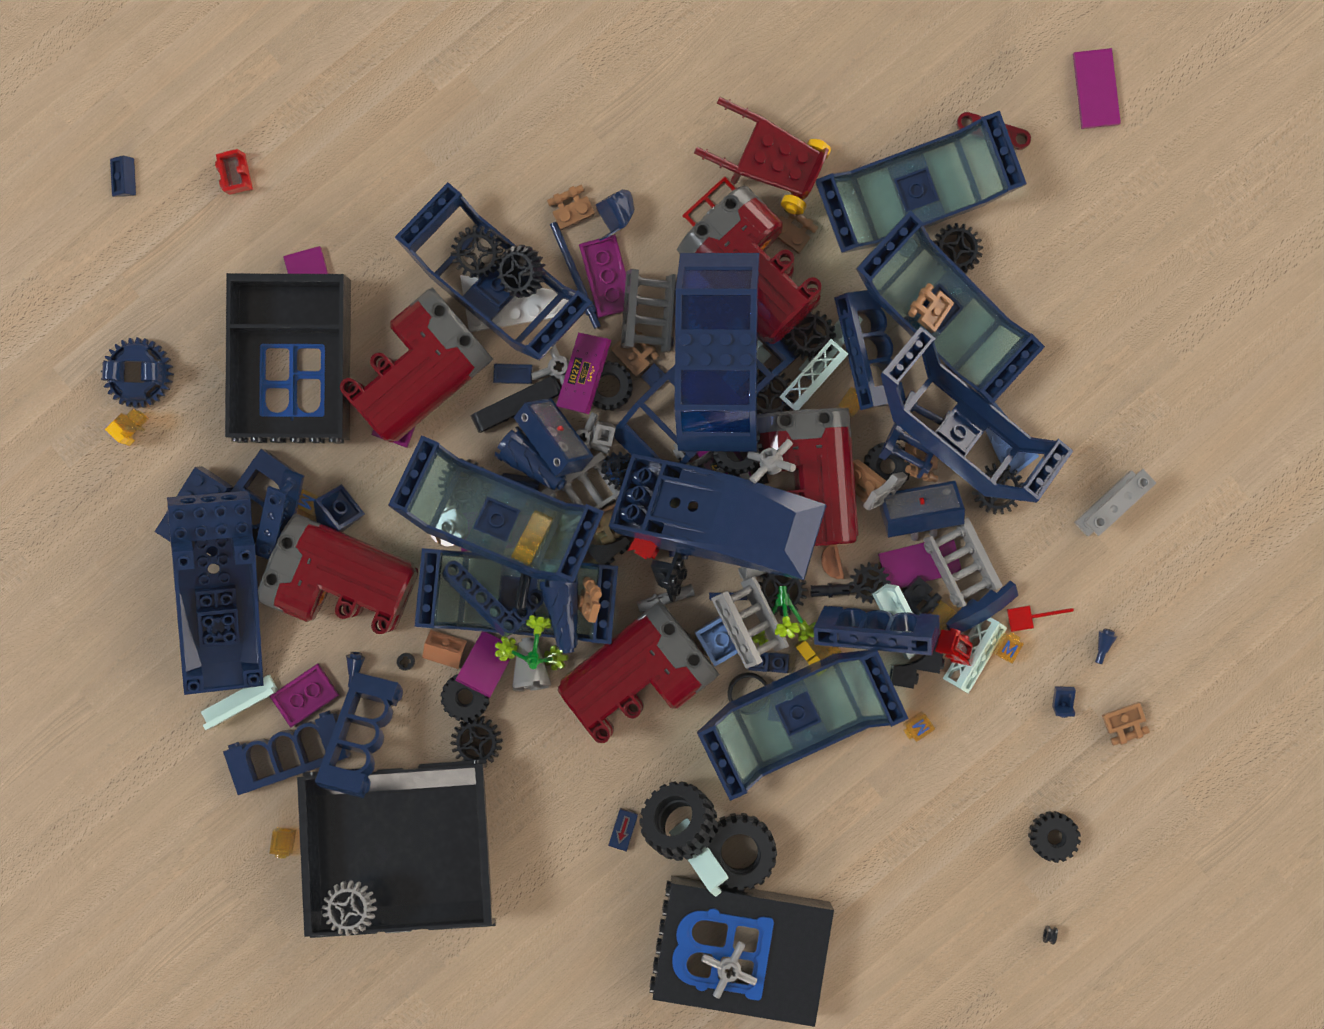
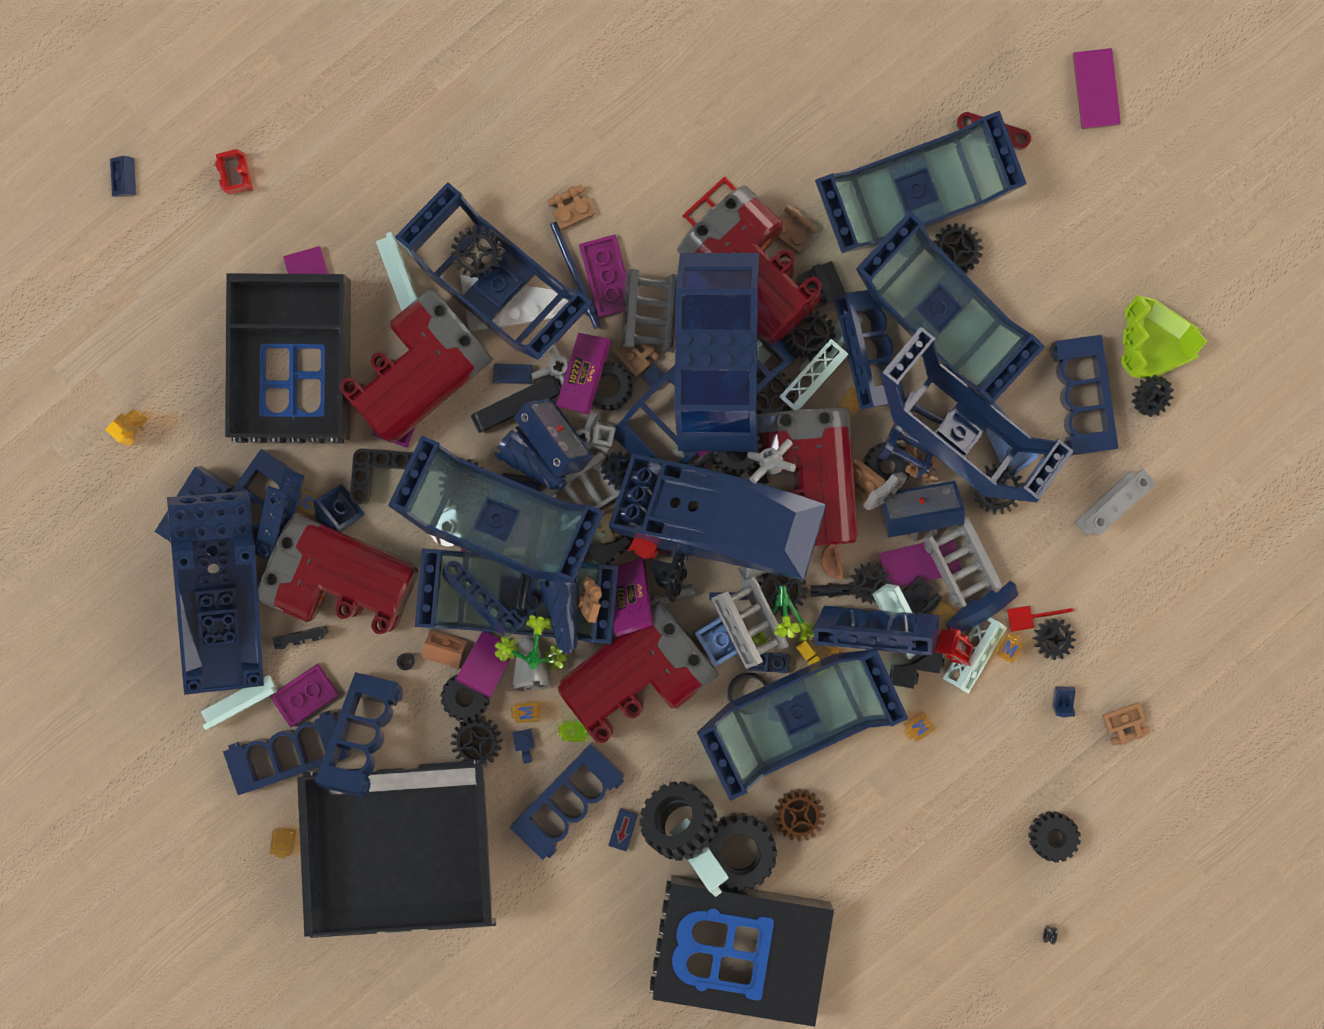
(152, 372): dark blue piece -> none
(299, 637): none -> black hinge
(333, 903): light grey gear -> none
(354, 664): dark blue cone -> none
(367, 467): none -> black beam
(397, 270): none -> light aqua fence
(524, 741): none -> dark blue plate
(526, 712): none -> clear yellow brick
(528, 279): black gear -> none
(532, 537): clear yellow beam -> none
(533, 834): none -> dark blue fence
(579, 736): none -> clear neon green brick
(616, 211): dark blue piece -> none
(632, 598): none -> magenta tile
(725, 964): light grey bar -> none
(775, 159): dark red piece -> none
(804, 807): none -> reddish brown gear
(829, 280): none -> black bracket
(935, 312): medium nougat plate -> none
(1054, 647): none -> black gear
(1081, 348): none -> dark blue fence
(1105, 641): dark blue cone -> none
(1152, 395): none -> black gear
(1157, 339): none -> lime panel

